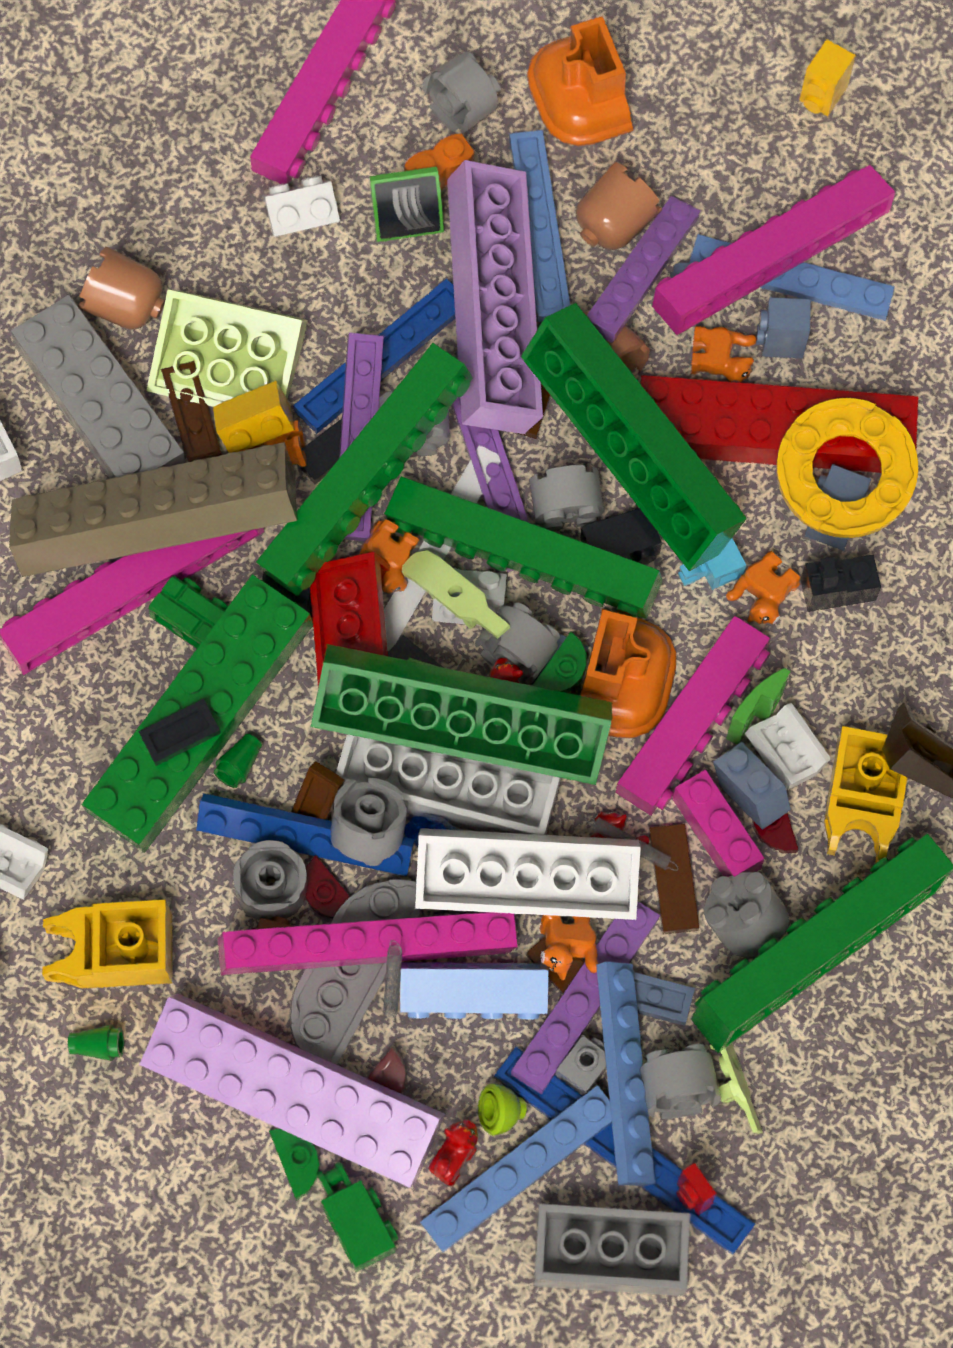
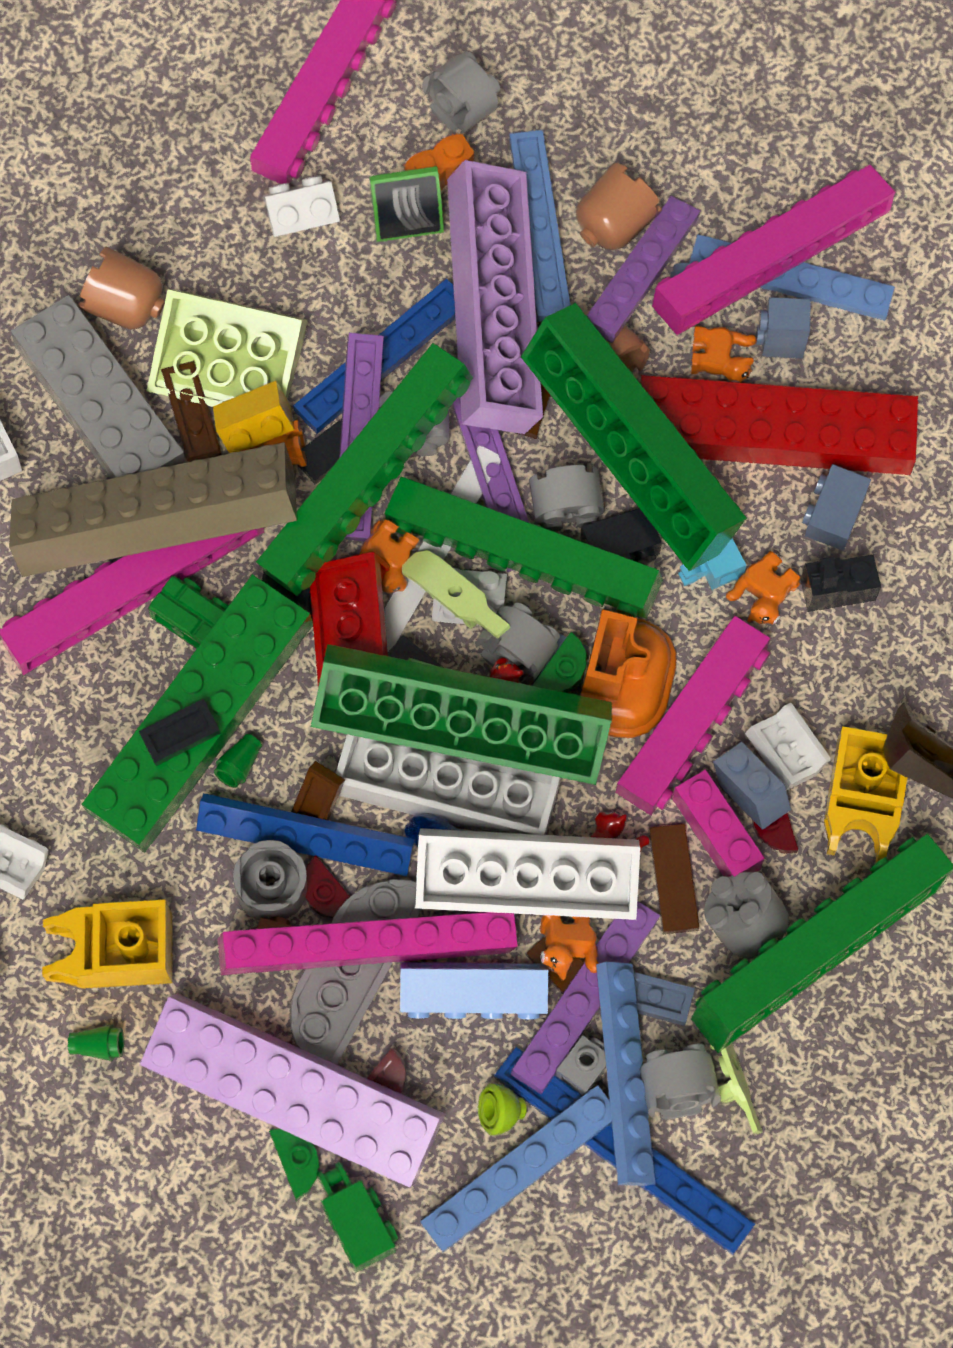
(368, 820): light grey brick -> none
(393, 980): light grey piece -> none
(455, 1151): red animal -> none
(581, 86): orange piece -> none
(611, 1250): light grey brick -> none
(633, 838): light grey piece -> none
(695, 1190): red plate -> none
(758, 703): bright green slope -> none
(827, 78): yellow brick -> none
(867, 423): yellow plate -> none

